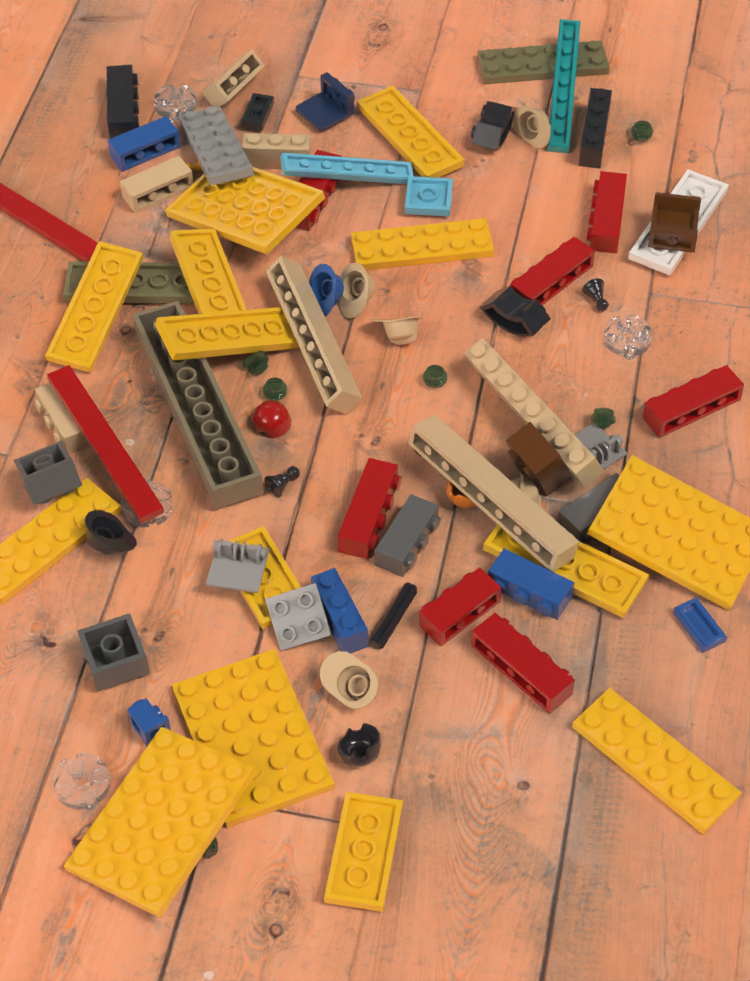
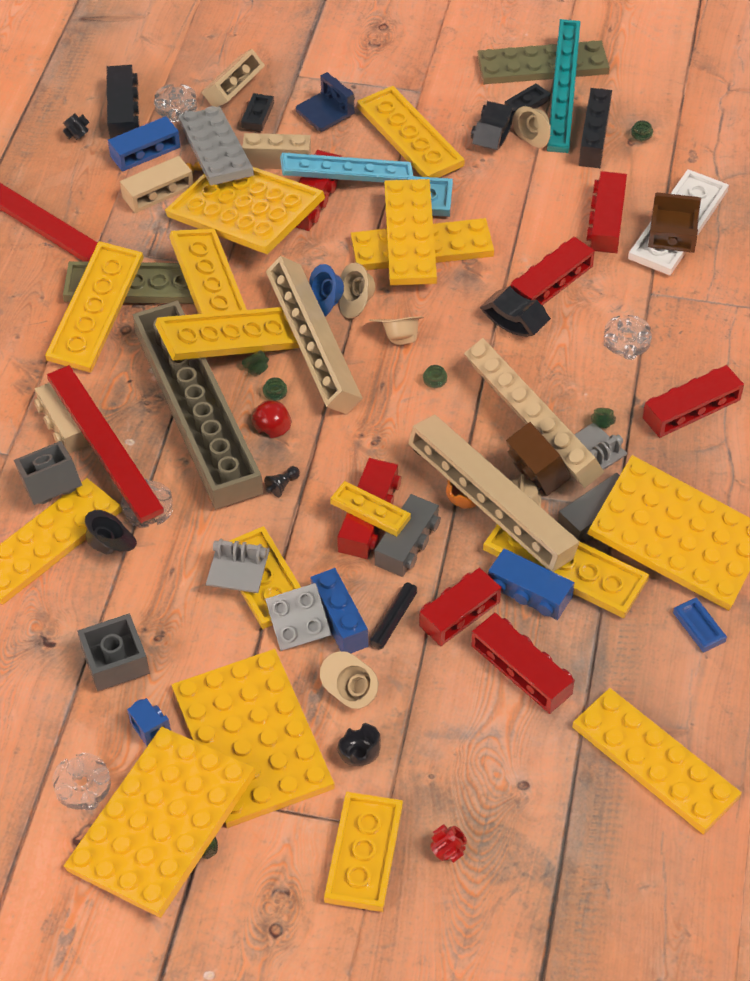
(75, 126): none -> black gear
(370, 508): none -> yellow tile
(410, 232): none -> yellow plate
(448, 843): none -> red gear
(531, 97): none -> black plate
(594, 289): black piece -> none

